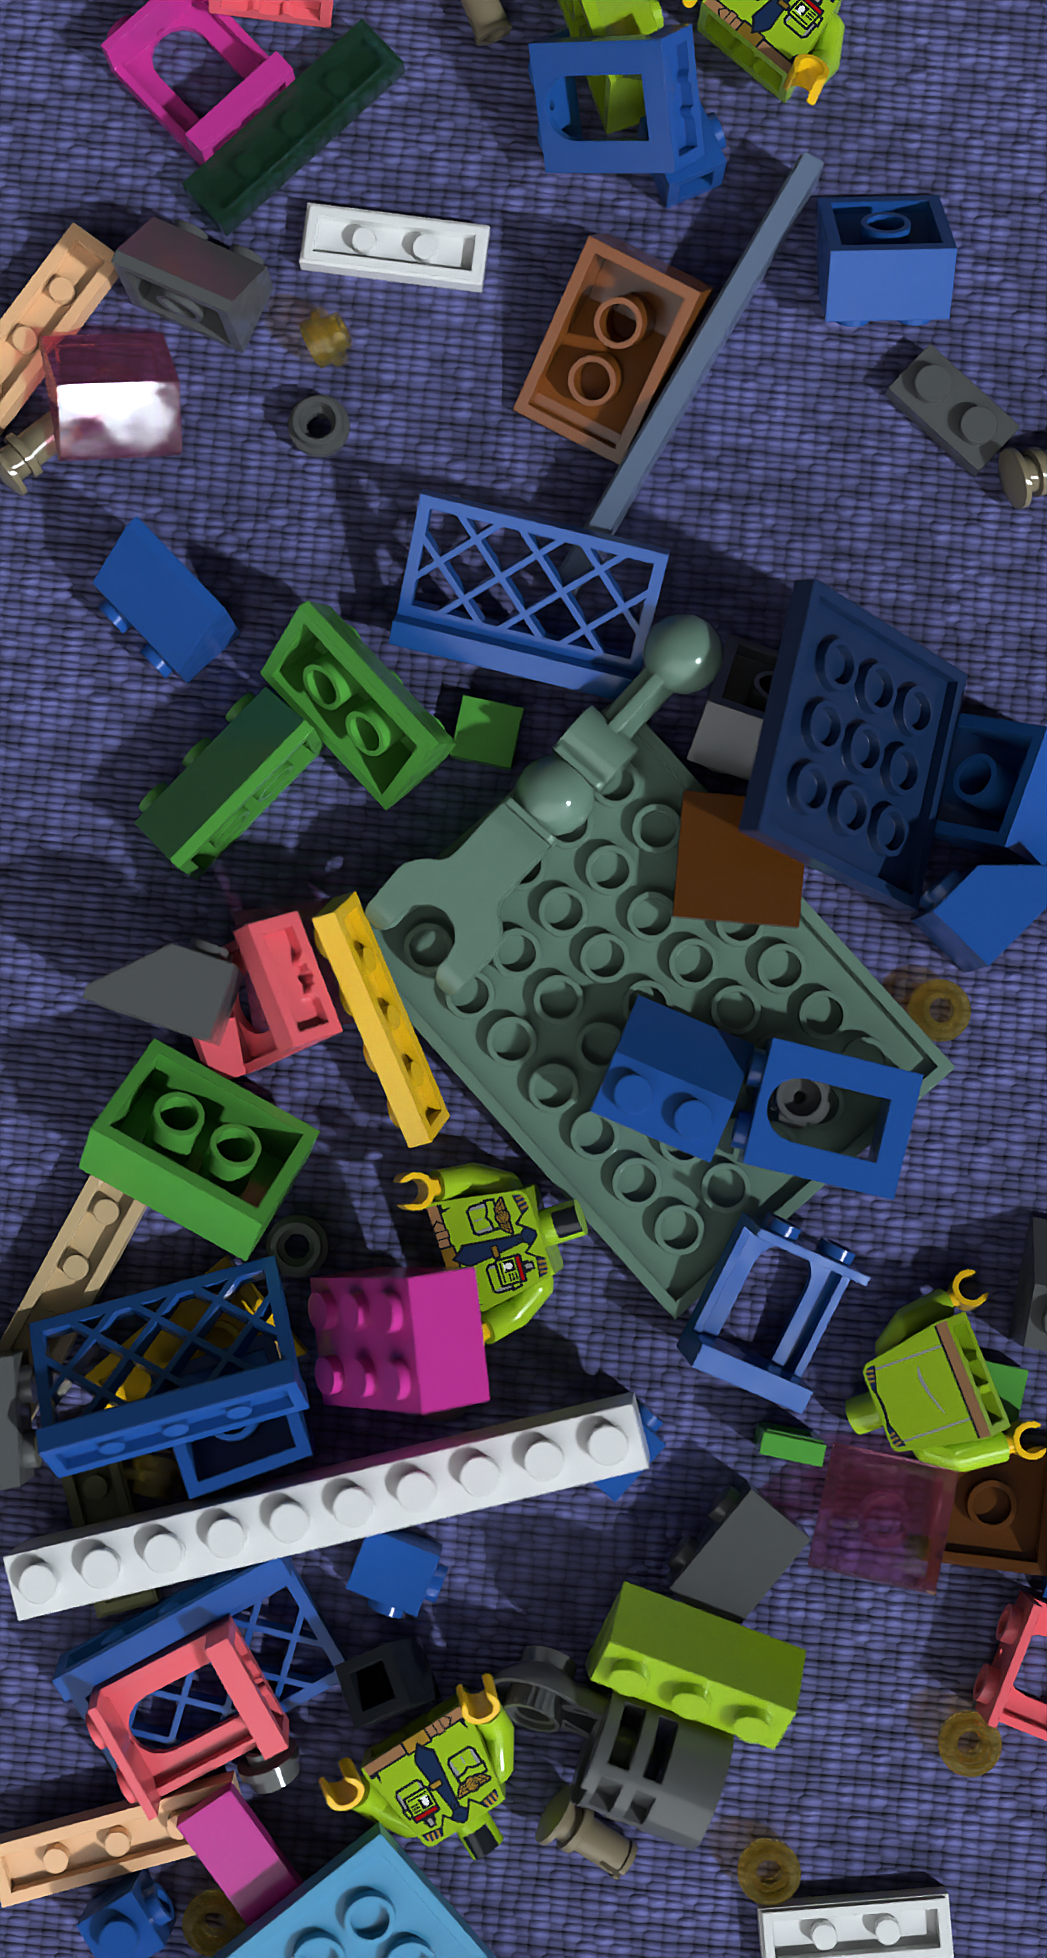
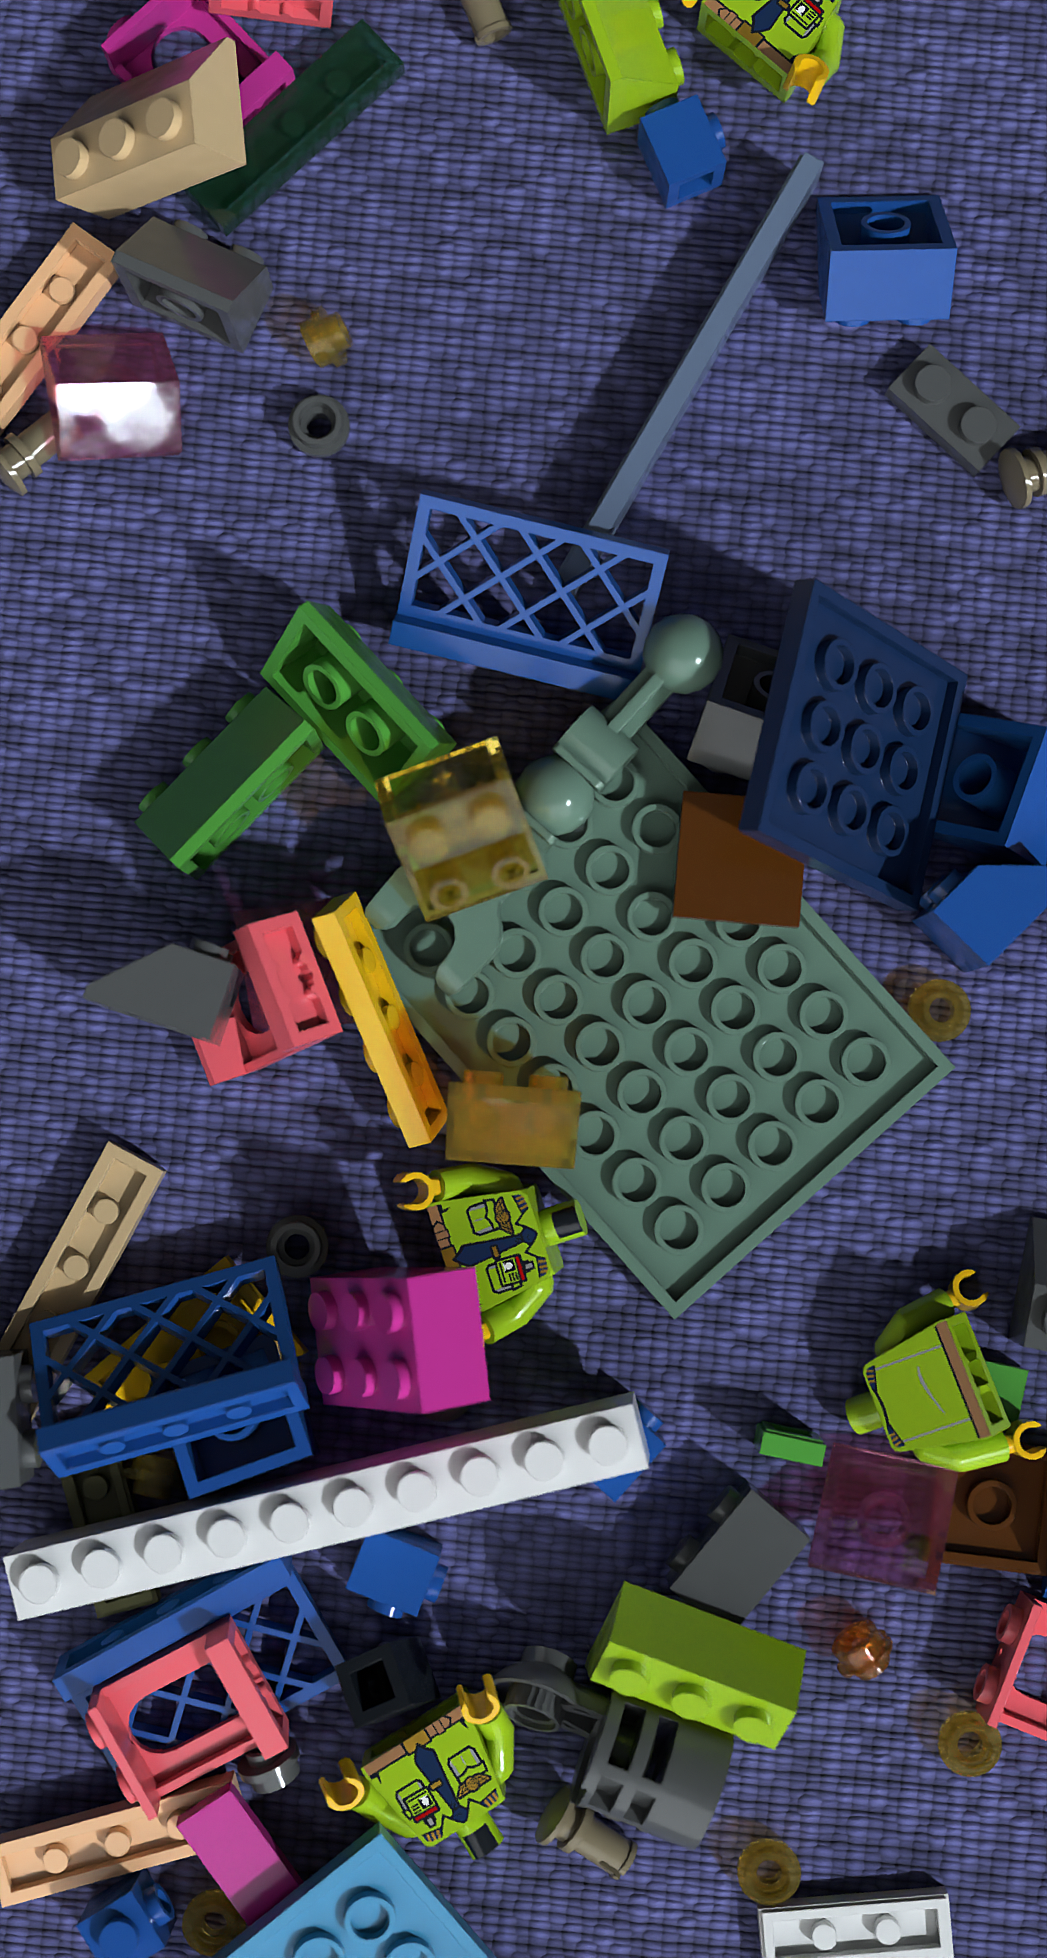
(153, 134): none -> tan slope
(164, 604): blue slope -> none
(198, 1149): bright green brick -> none
(394, 247): white tile -> none
(460, 829): none -> clear yellow slope
(487, 732): bright green tile -> none
(512, 1122): none -> clear yellow slope
(611, 346): dark orange slope -> none
(669, 92): blue panel -> none
(673, 1078): blue slope -> none
(779, 1375): blue panel -> none
(789, 1060): blue panel -> none
(795, 1114): dark grey plate -> none
(862, 1650): none -> clear orange plate

